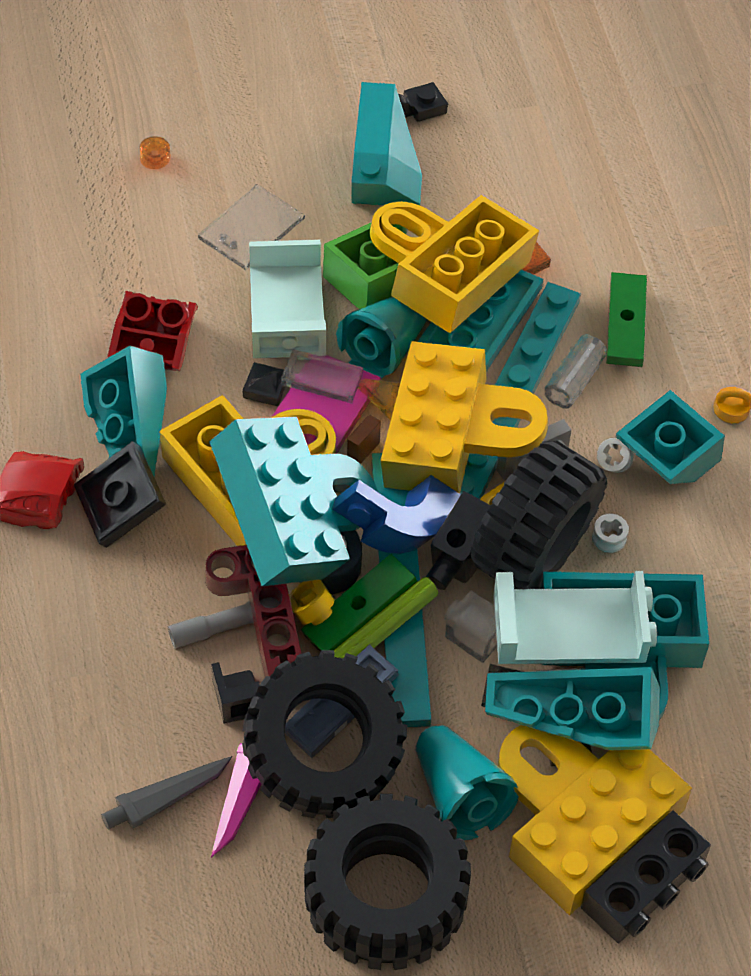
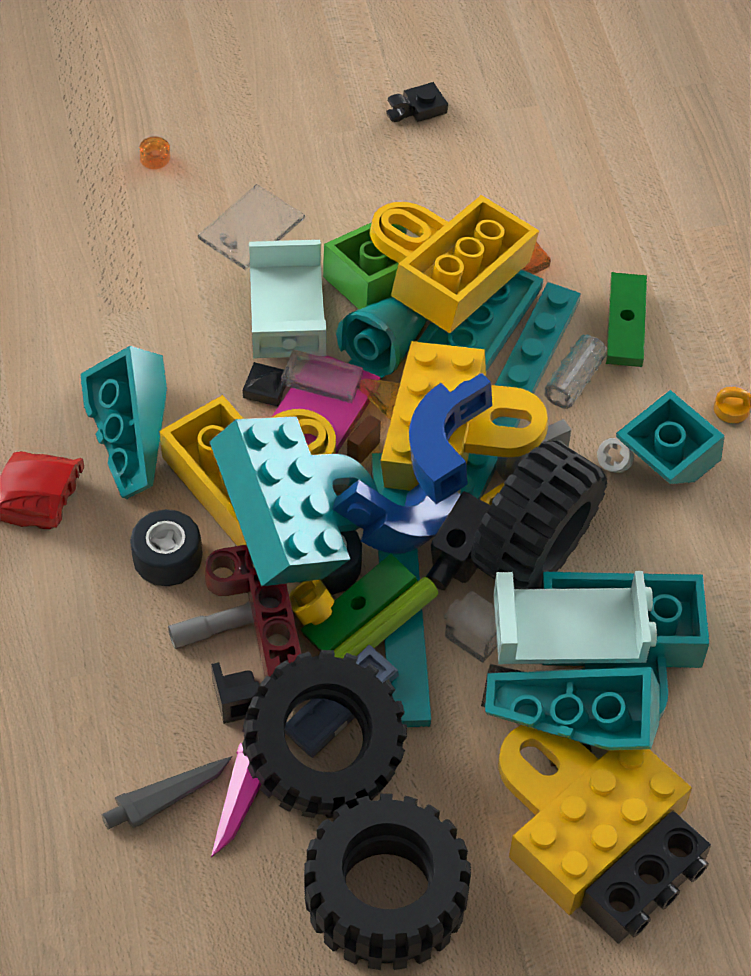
(119, 494): black tile -> none
(154, 327): red slope -> none
(166, 547): none -> black wheel
(384, 152): teal wedge -> none
(434, 461): none -> blue arch
(464, 782): teal cone -> none
(614, 542): white bush -> none

